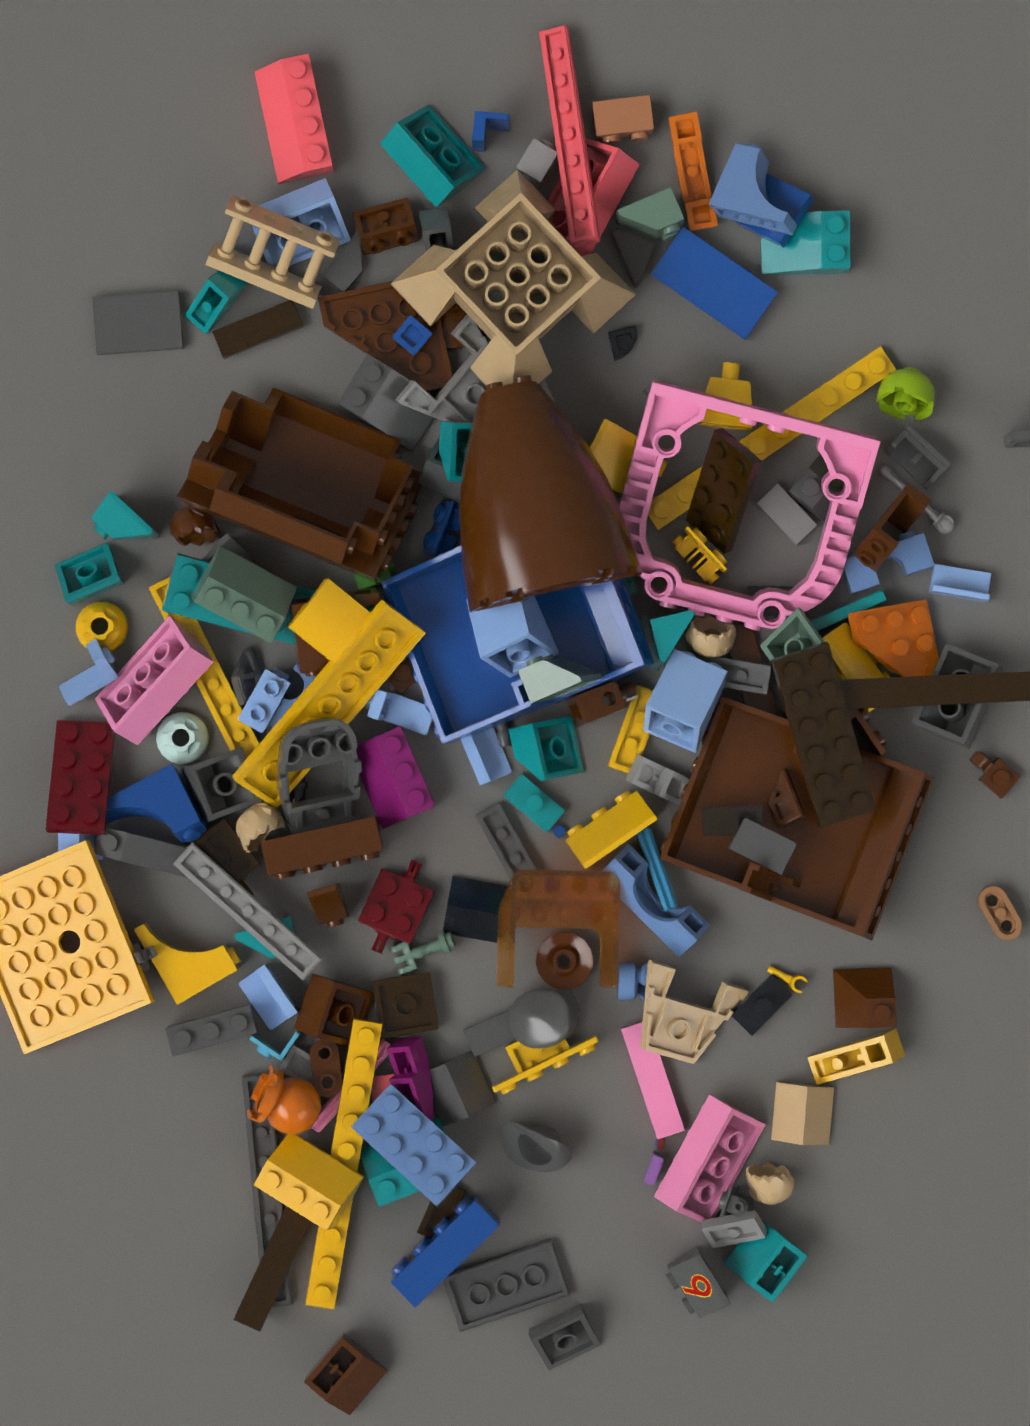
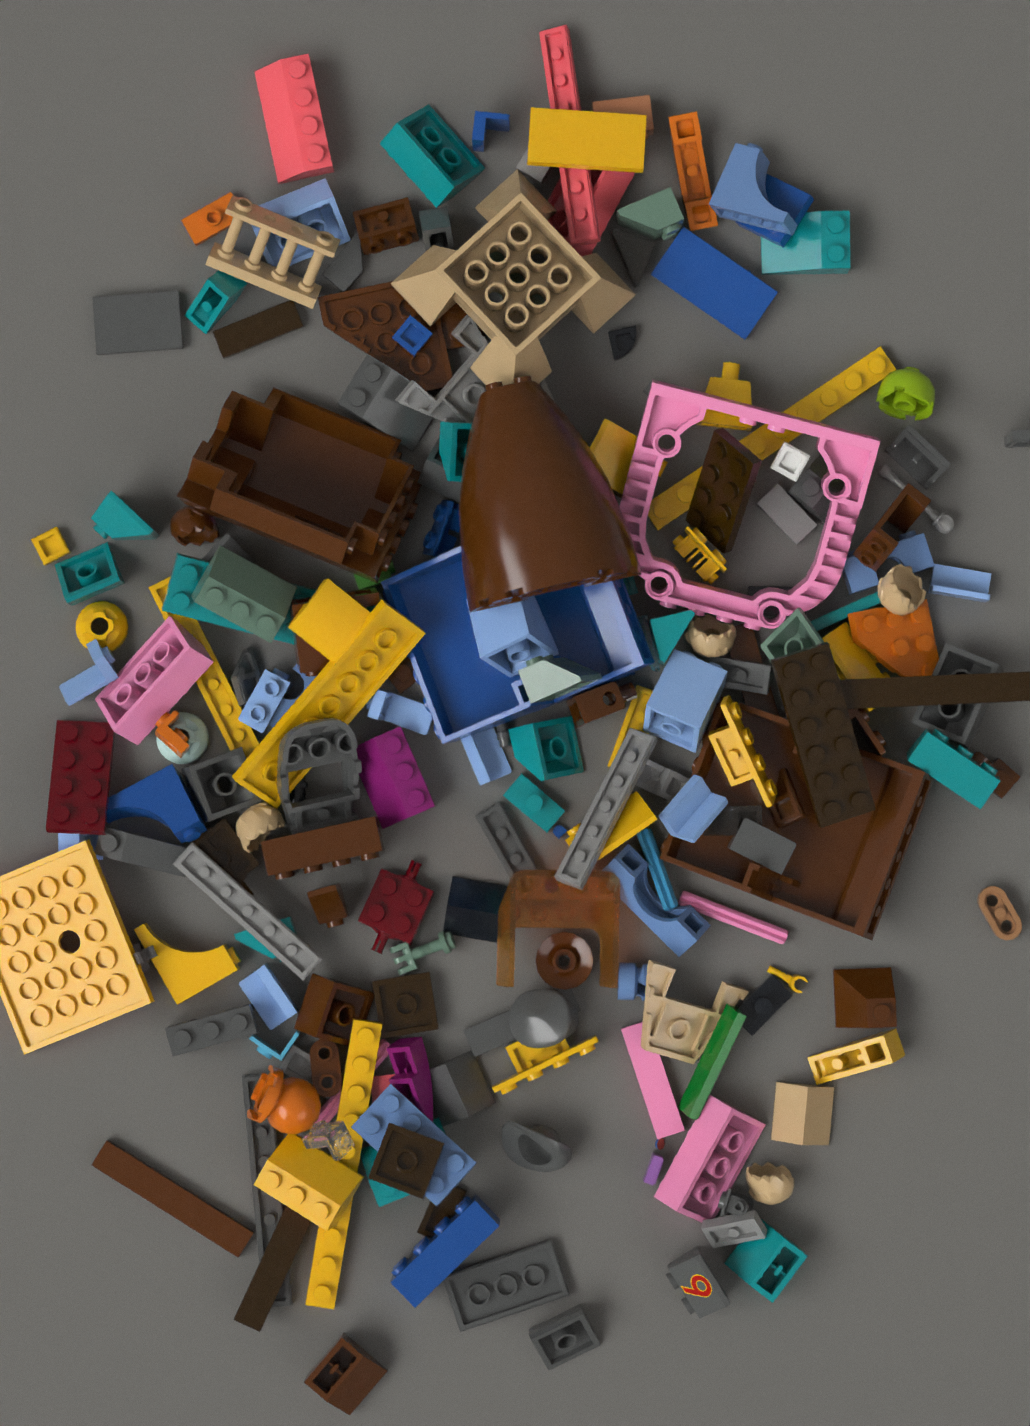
(51, 546): none -> yellow tile
(172, 1198): none -> reddish brown tile
(175, 738): none -> orange bracket
(208, 220): none -> orange plate
(330, 1135): none -> clear bracket
(406, 1161): none -> dark brown plate
(586, 140): none -> yellow tile
(605, 809): none -> light grey tile
(692, 810): none -> light blue panel
(712, 1061): none -> green tile
(734, 917): none -> bright pink axle
(737, 753): none -> yellow bracket
(790, 461): none -> white tile
(901, 590): none -> tan hair
(953, 767): none -> teal slope

